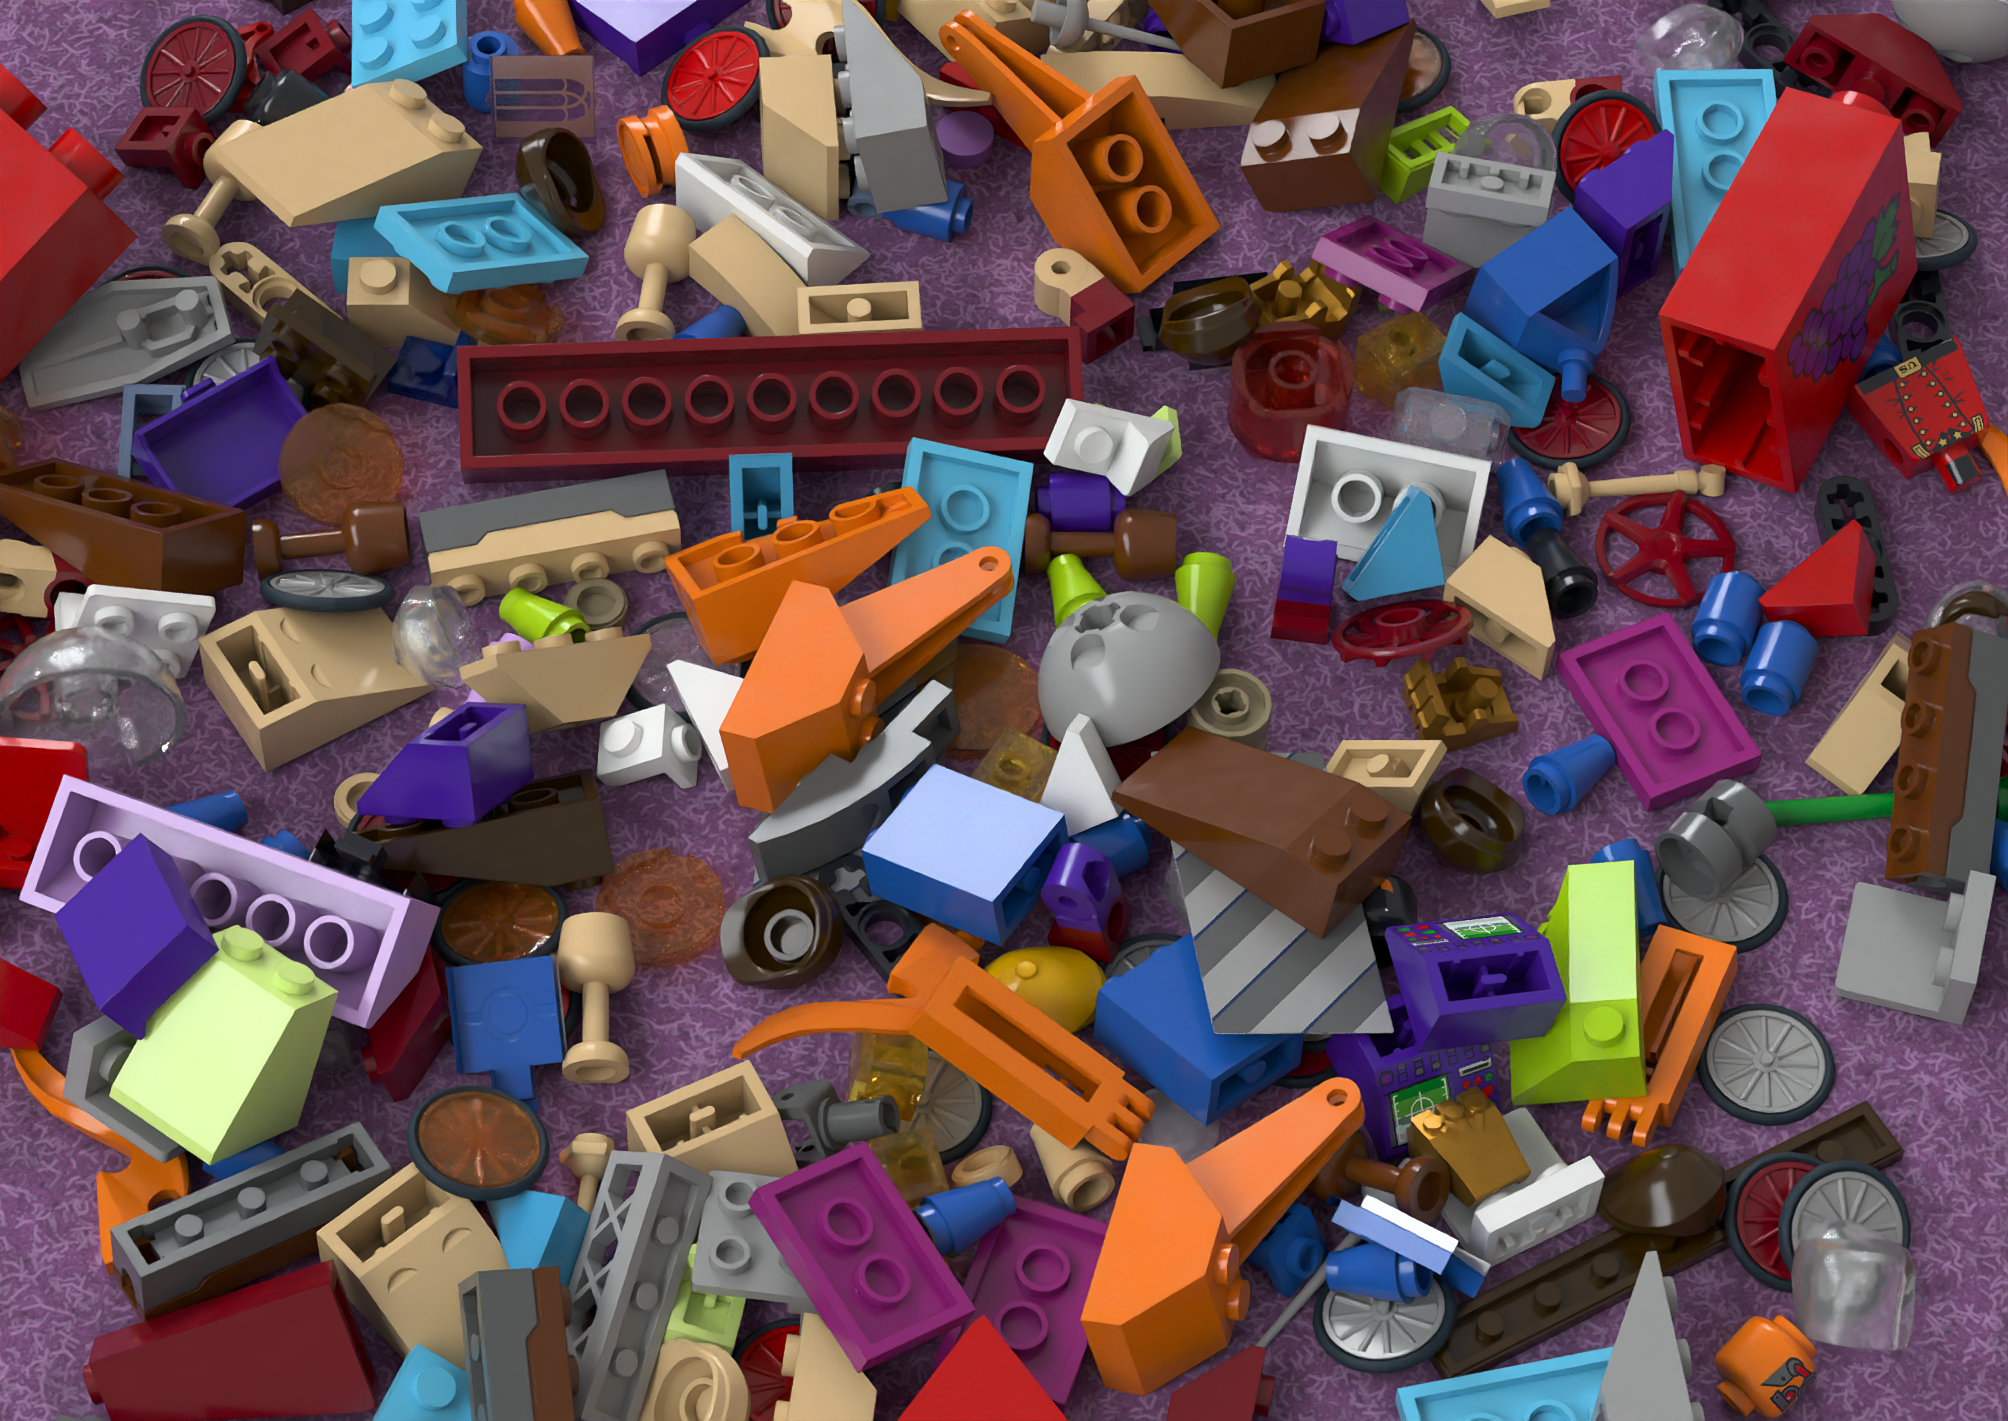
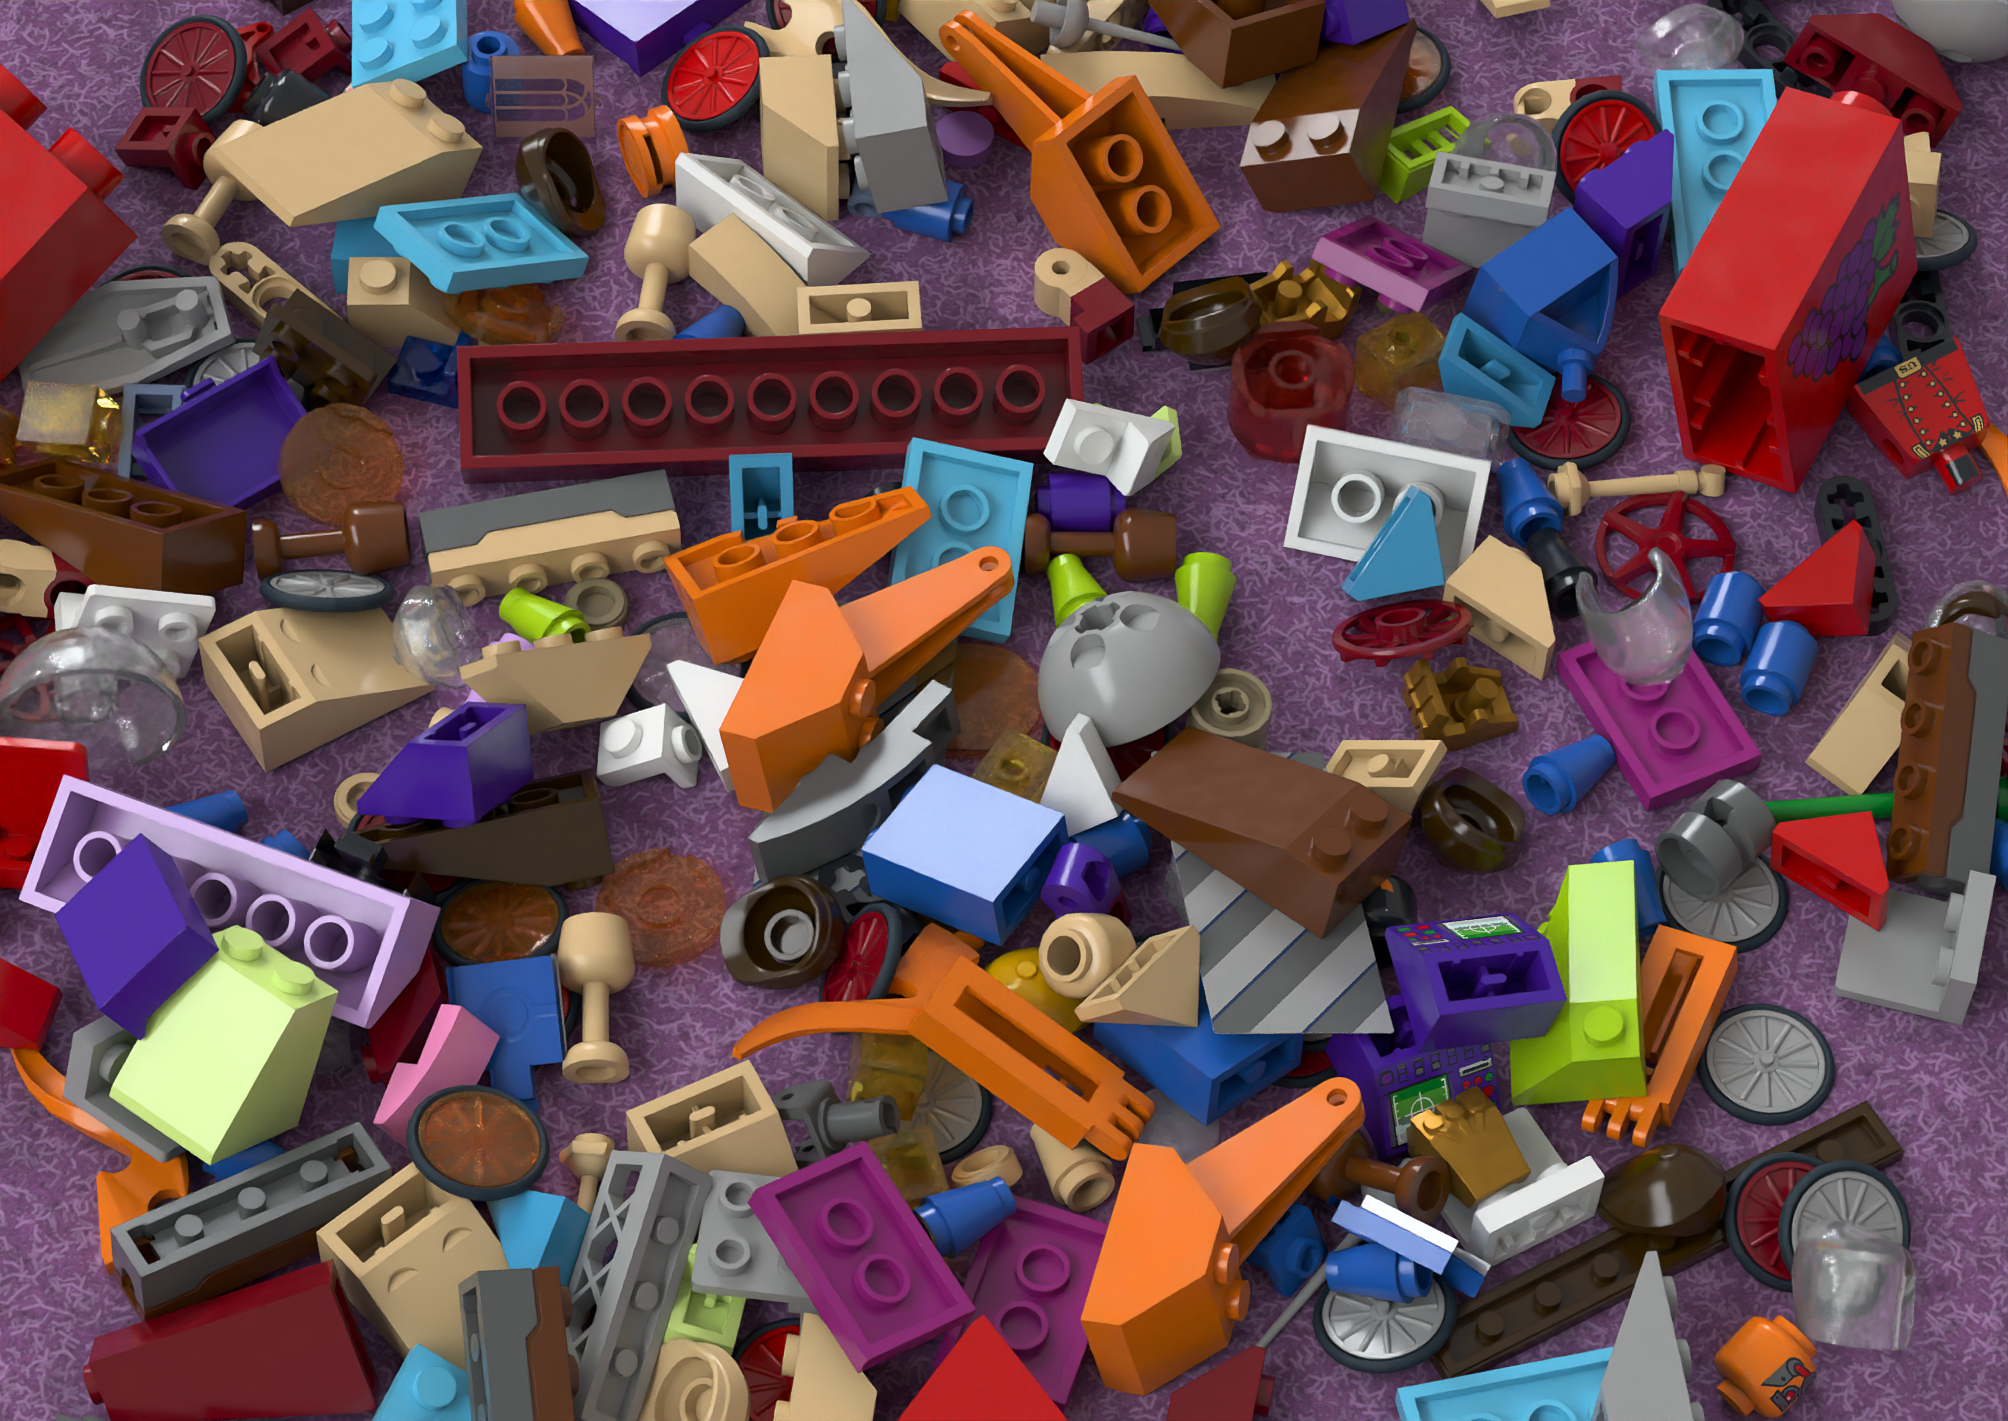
(69, 422): none -> clear yellow brick
(452, 1057): none -> bright pink slope
(865, 959): none -> dark red wheel
(1083, 952): none -> tan head
(1152, 985): none -> tan slope
(1305, 590): dark purple leg -> none
(1647, 637): none -> clear piece
(1836, 861): none -> red slope

